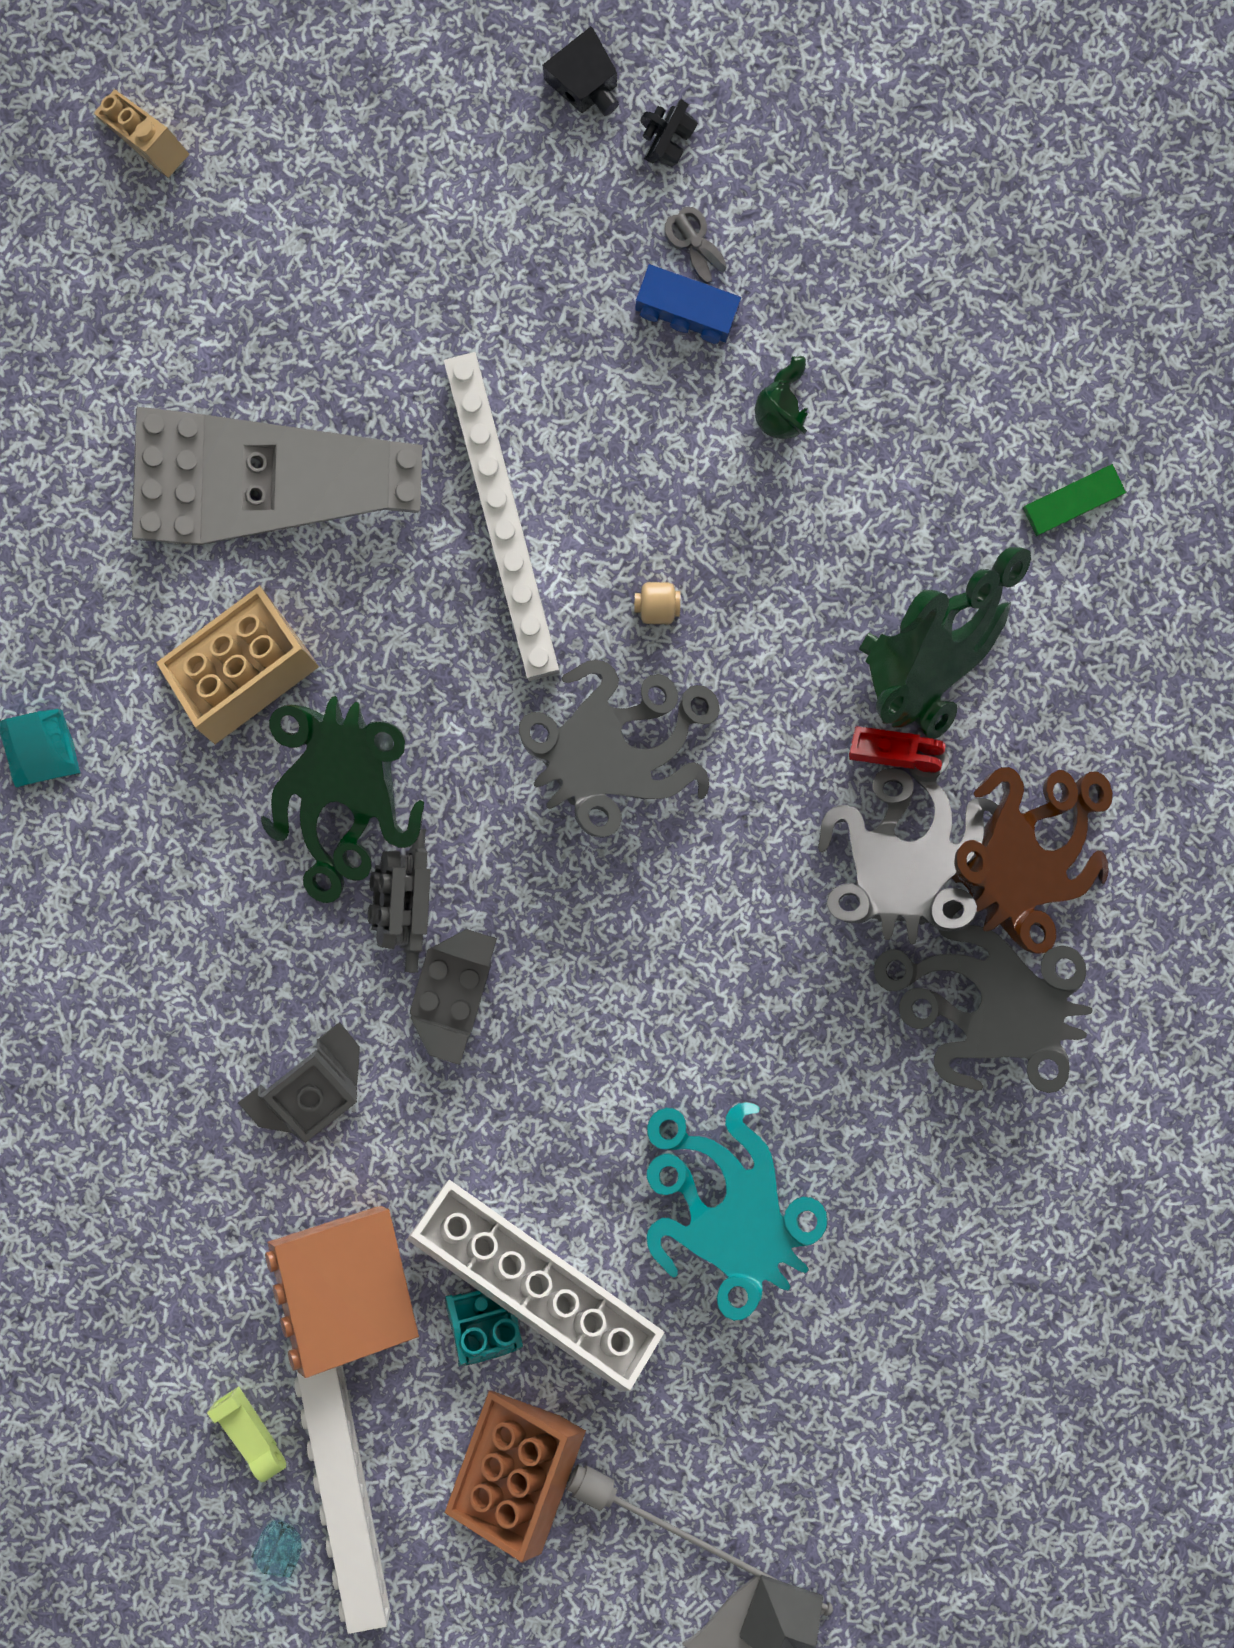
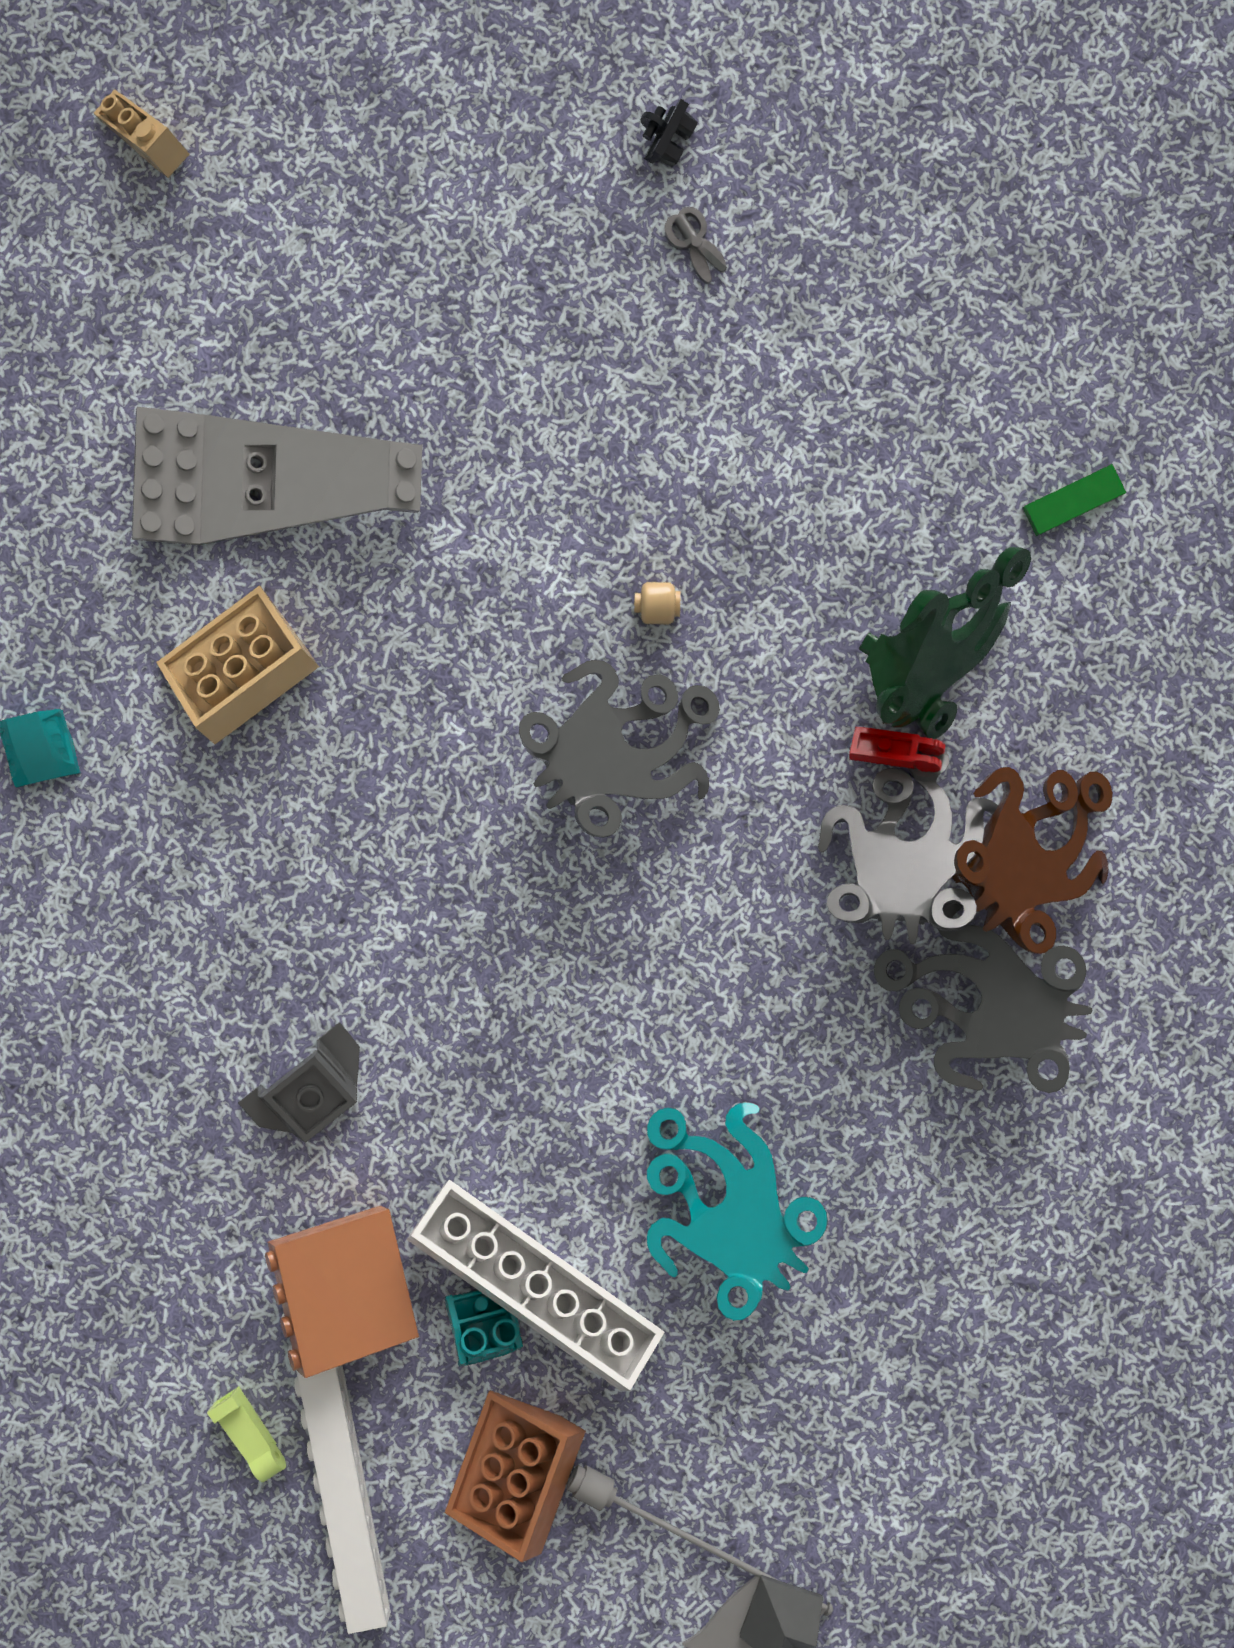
(278, 1549): clear light blue brick -> none
(342, 765): dark green hips -> none
(401, 901): dark grey piece -> none
(451, 993): dark grey piece -> none
(501, 516): white brick -> none
(583, 74): black torso -> none
(687, 304): blue brick -> none
(777, 406): dark green piece -> none

